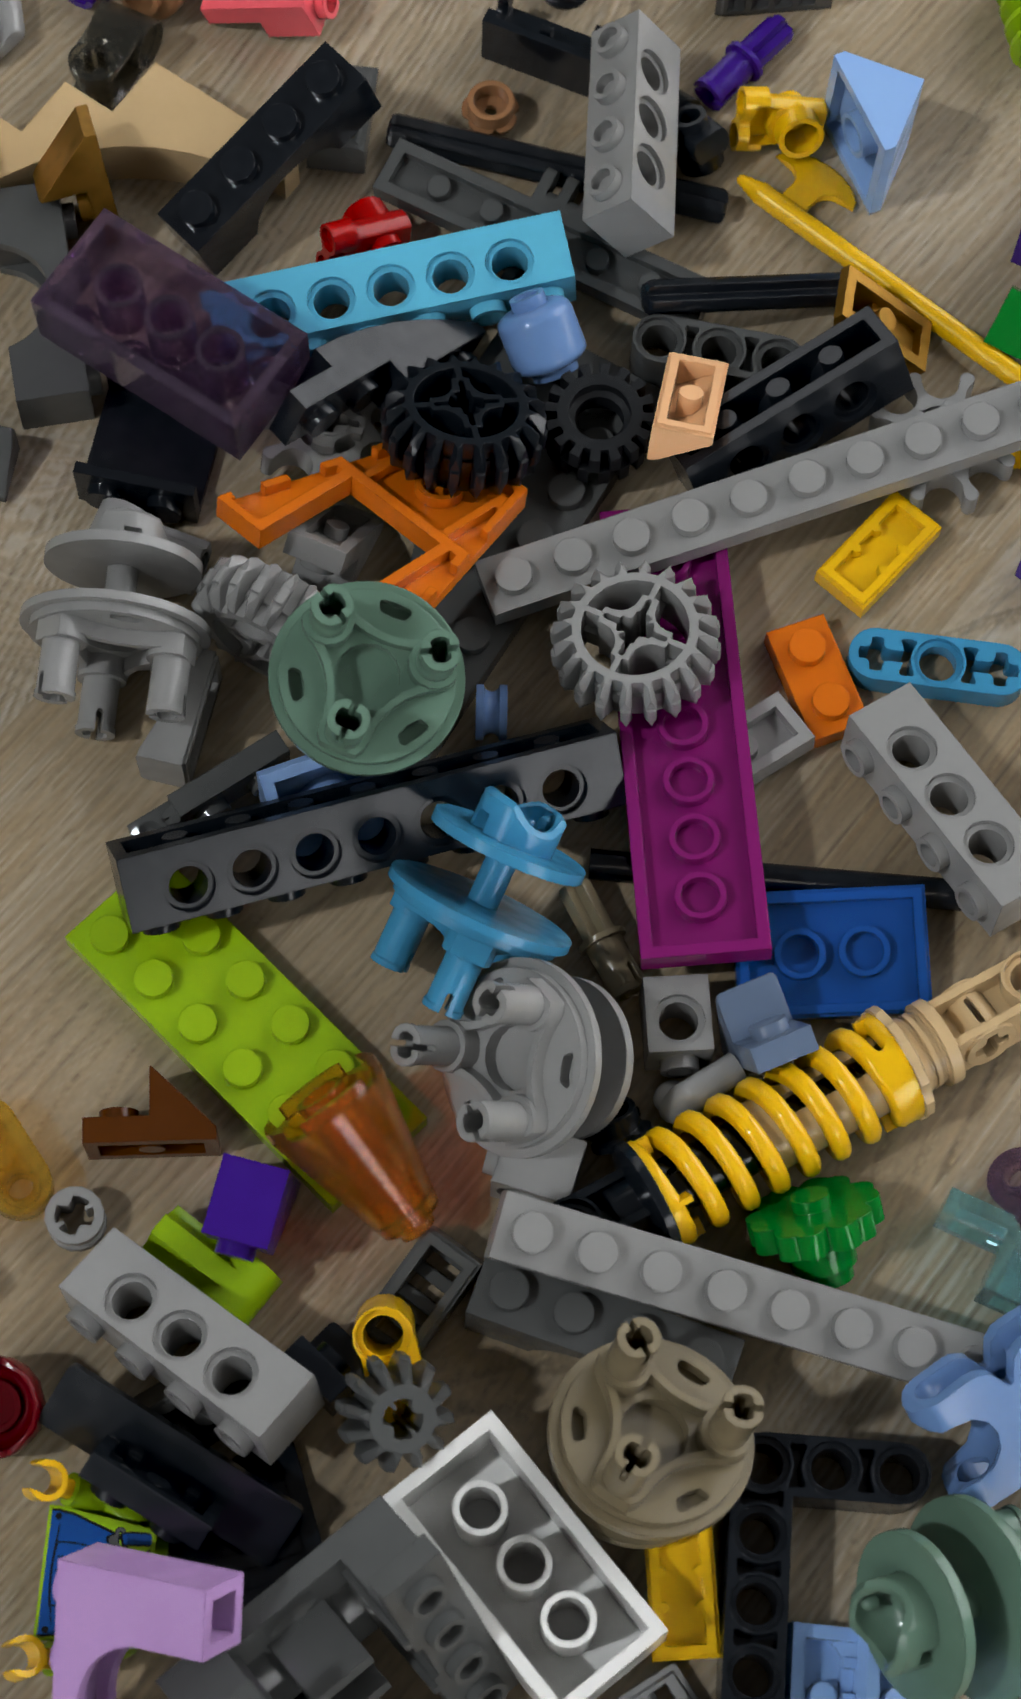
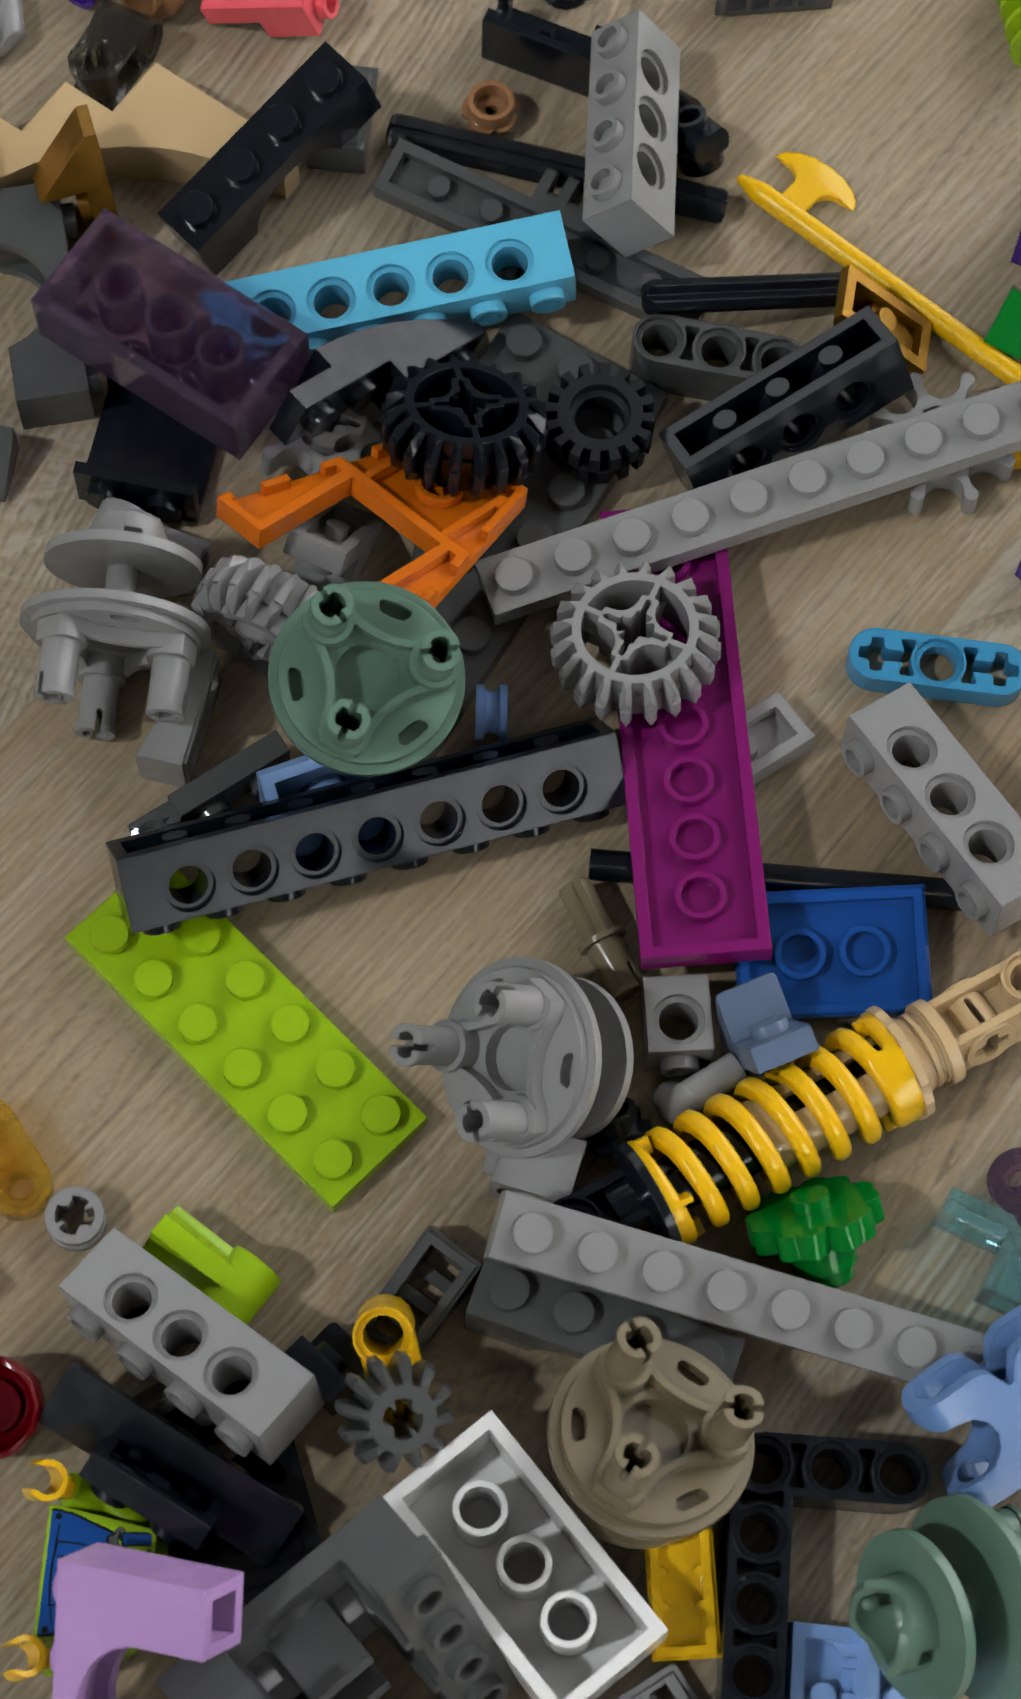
(169, 1130): reddish brown slope -> none
(249, 1207): dark purple slope -> none
(359, 1148): clear orange cone -> none
(364, 228): red plate -> none
(476, 916): dark azure piece -> none
(541, 336): medium blue head -> none
(687, 405): light nougat slope -> none
(743, 62): dark purple axle -> none
(779, 119): yellow plate -> none
(814, 677): orange plate -> none
(870, 121): light blue slope -> none
(877, 554): yellow plate -> none

